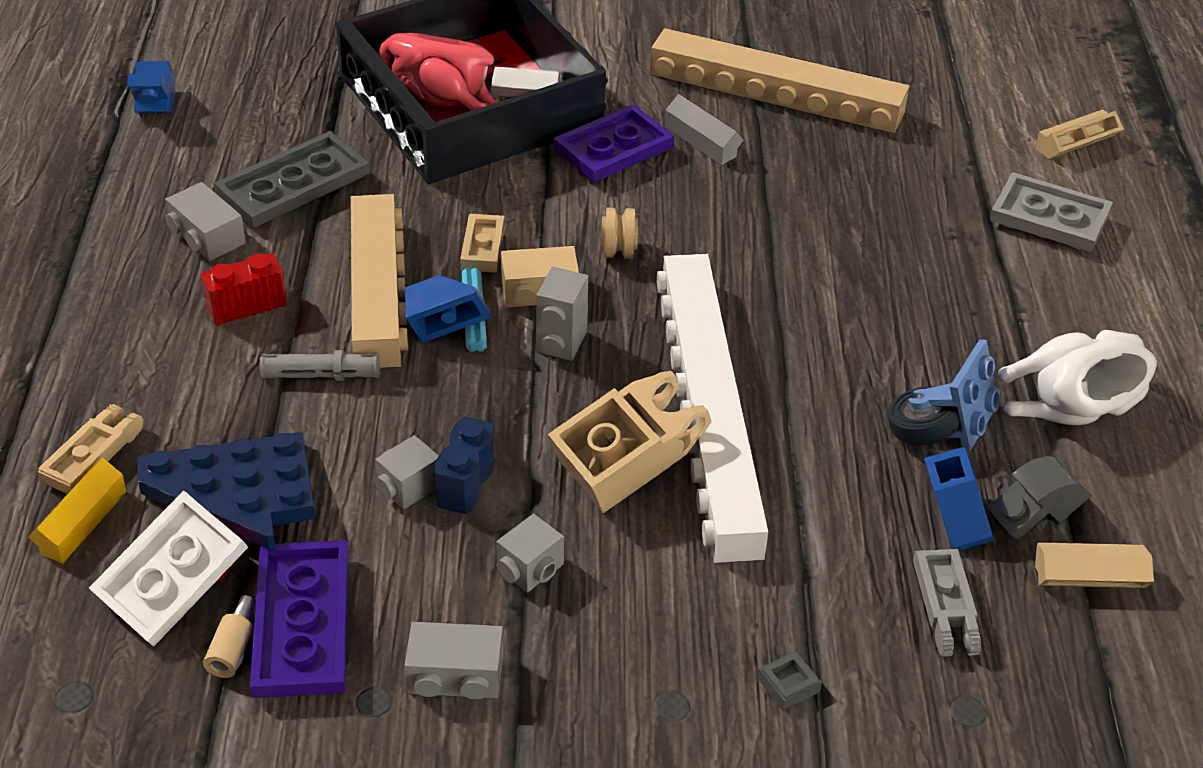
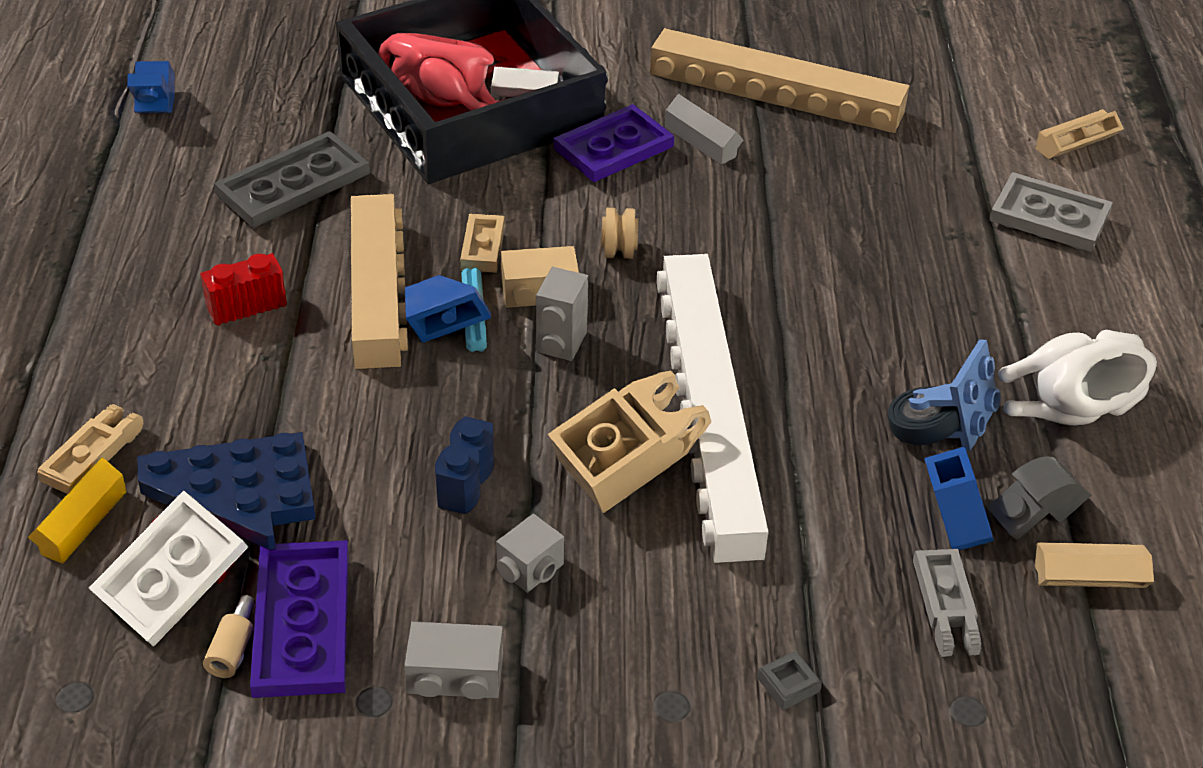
(205, 221): light grey brick -> none
(320, 365): light grey pin -> none
(406, 472): light grey brick -> none

